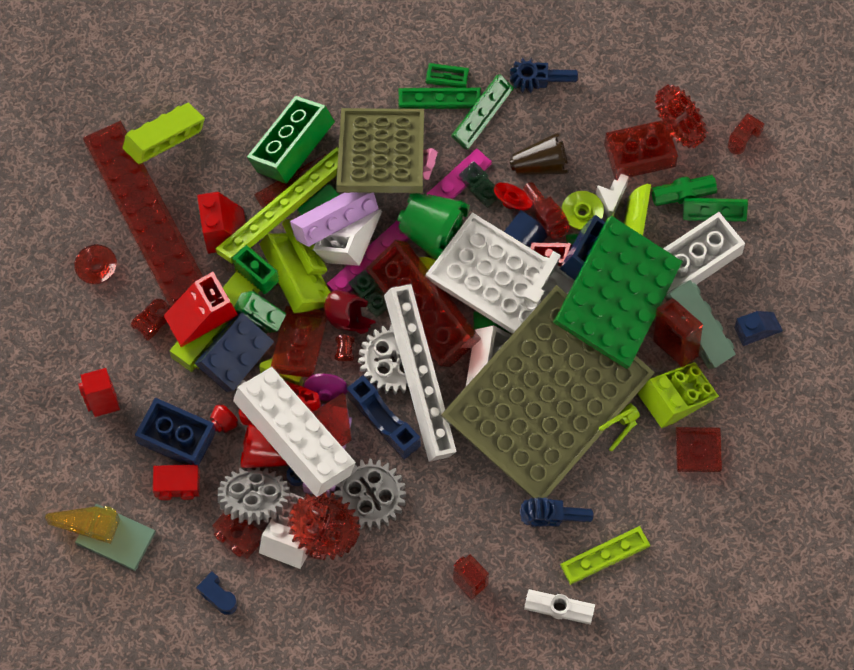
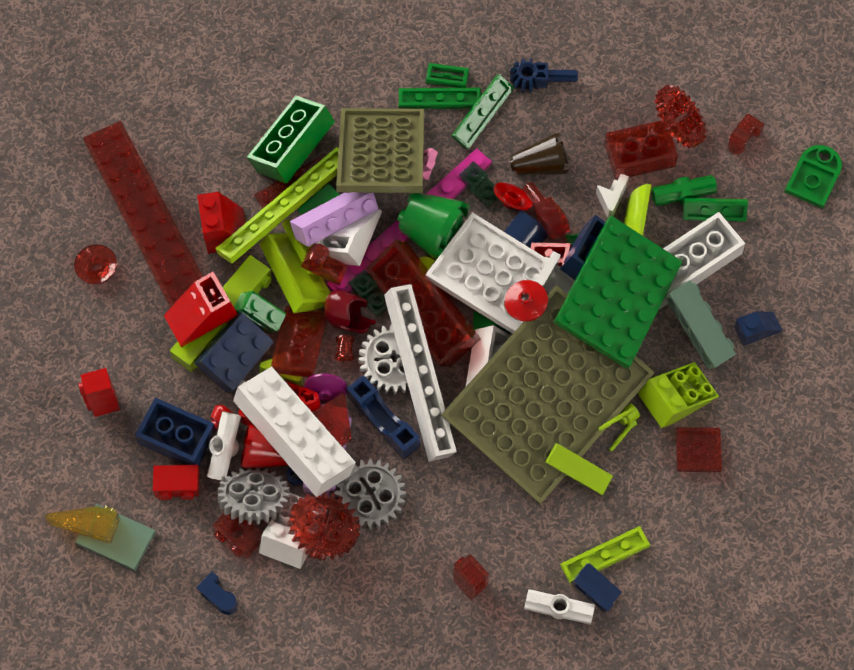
(148, 322): clear red piece -> none
(163, 133): lime brick -> none
(223, 446): none -> white piece
(255, 269): green brick -> none
(320, 263): none -> clear red plate
(526, 309): none -> red dish
(551, 512): dark blue gear -> none
(579, 202): lime dish -> none
(579, 469): none -> lime tile
(596, 587): none -> dark blue panel
(690, 328): clear red window -> none
(813, 177): none -> green tile

